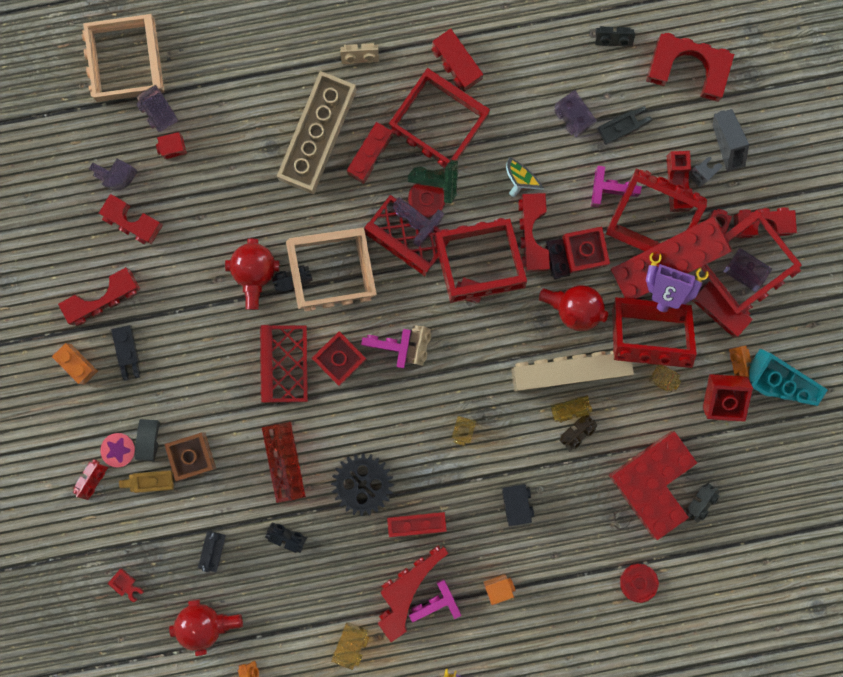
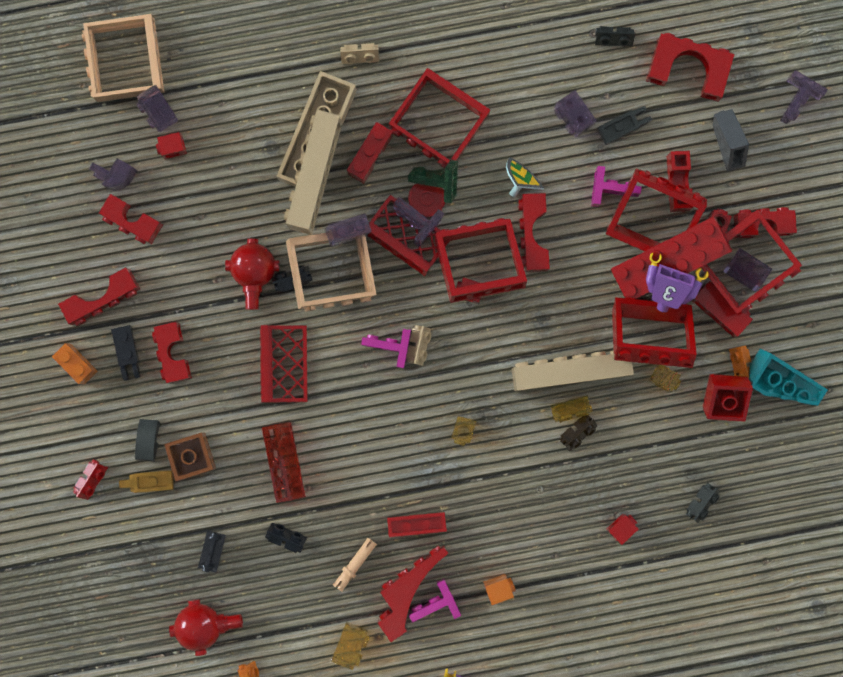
(117, 450): coral sticker -> none
(123, 583): red plate -> none
(166, 337): none -> red arch
(314, 172): none -> tan brick
(339, 358): red brick -> none
(348, 230): none -> clear purple brick
(349, 496): black gear -> none
(353, 566): none -> light nougat pin
(456, 60): red brick -> none
(517, 504): black brick -> none
(557, 255): black hinge -> none
(579, 307): red piece -> none
(586, 250): red brick -> none
(623, 528): none -> red brick
(639, 583): red tile -> none
(645, 483): red piece -> none
(702, 173): dark grey hinge -> none
(806, 89): none -> clear purple bracket

